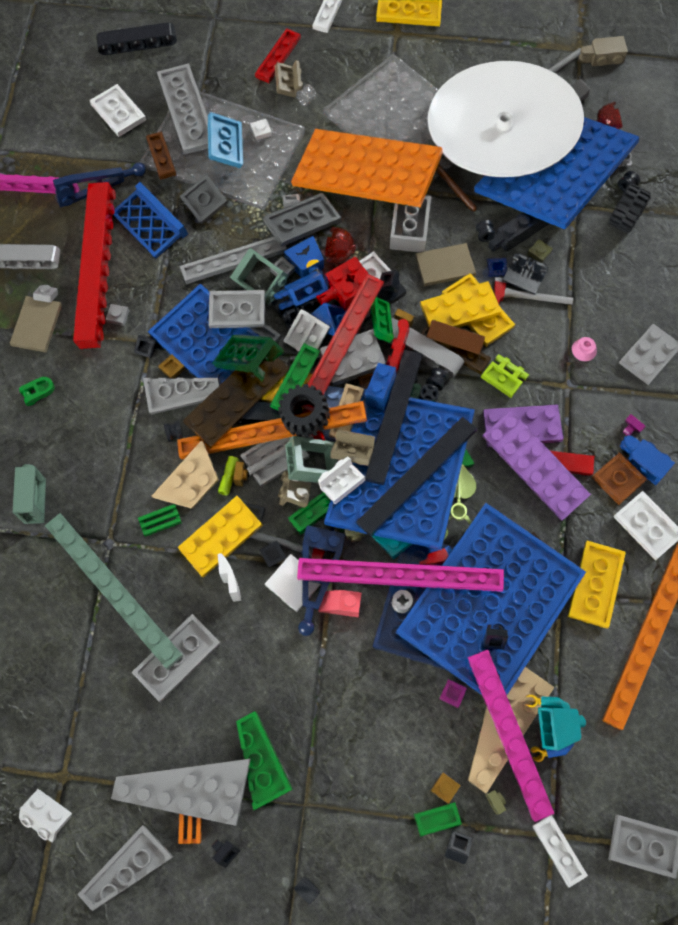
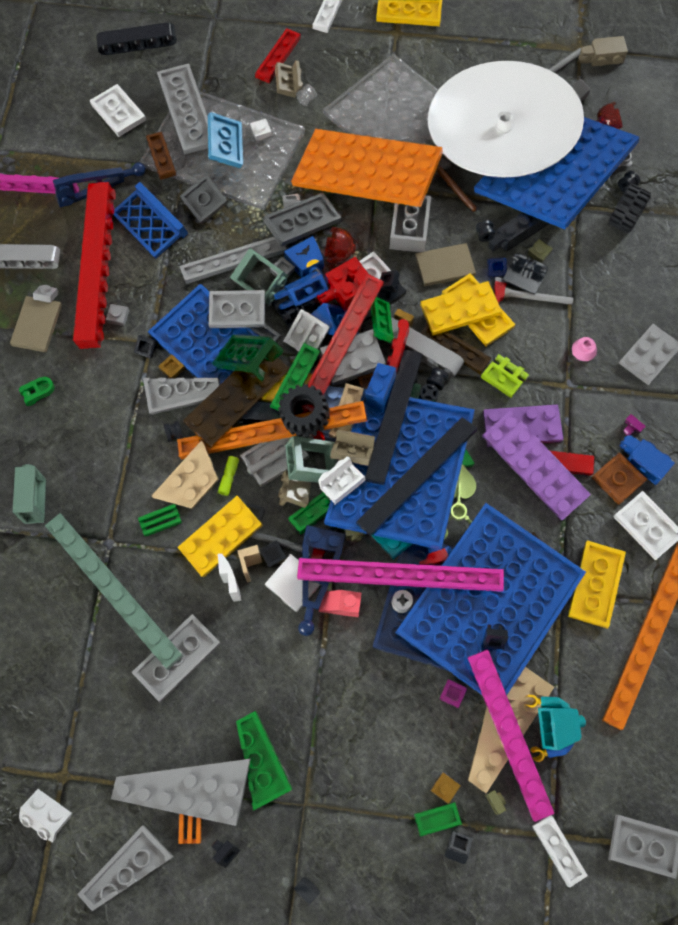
(240, 474): pearl gold plate -> none
(249, 557): none -> tan panel
(455, 336): reddish brown tile -> none

